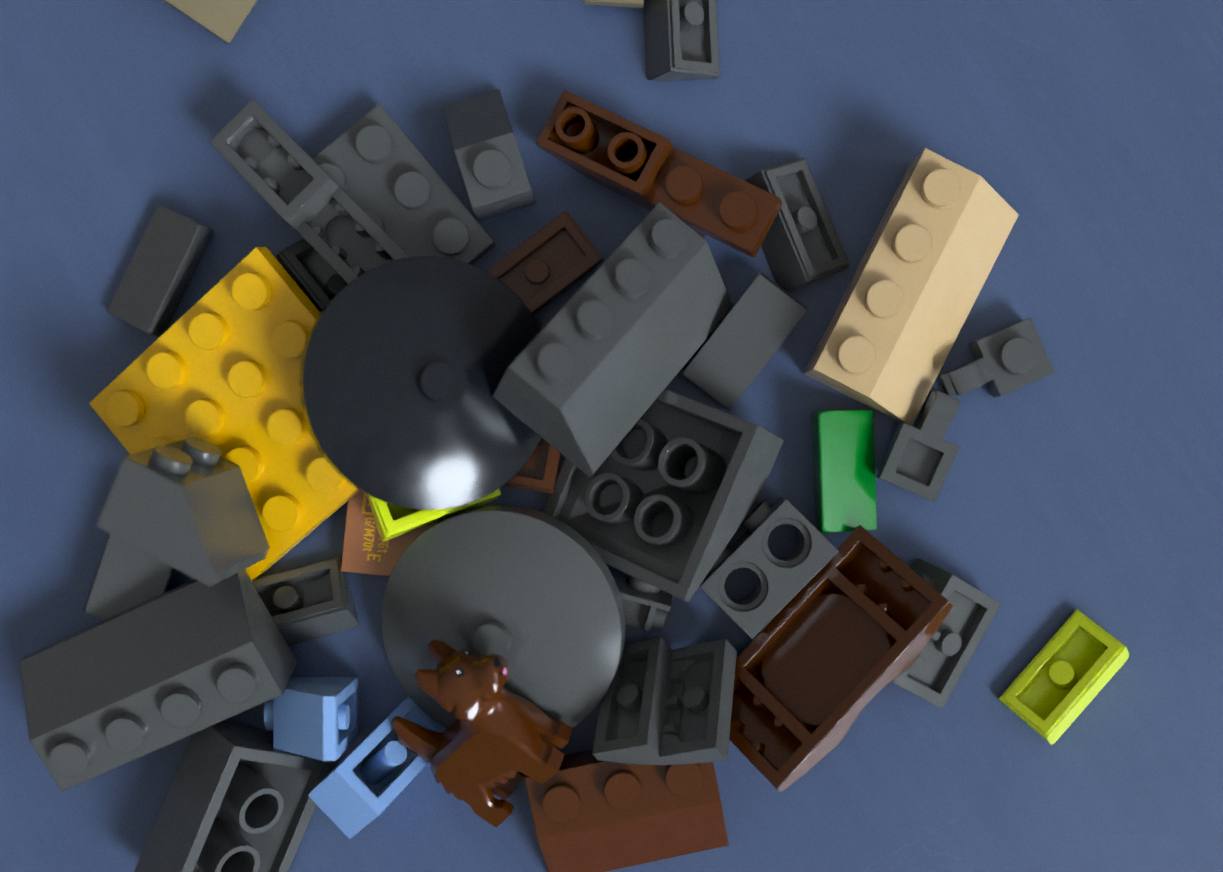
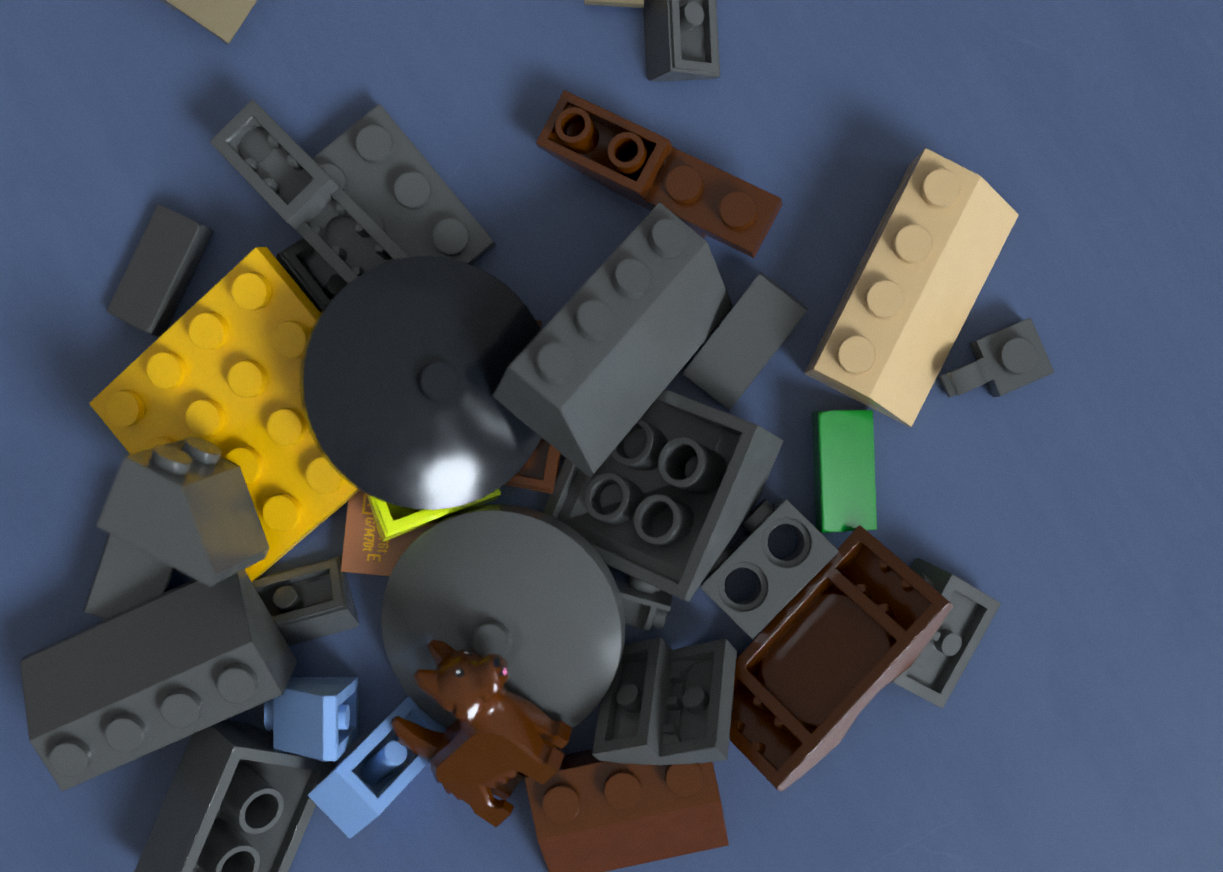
(488, 155): dark grey slope -> none
(548, 262): reddish brown hinge -> none
(802, 237): dark grey slope -> none
(919, 456): dark grey plate -> none
(1065, 676): neon yellow slope -> none

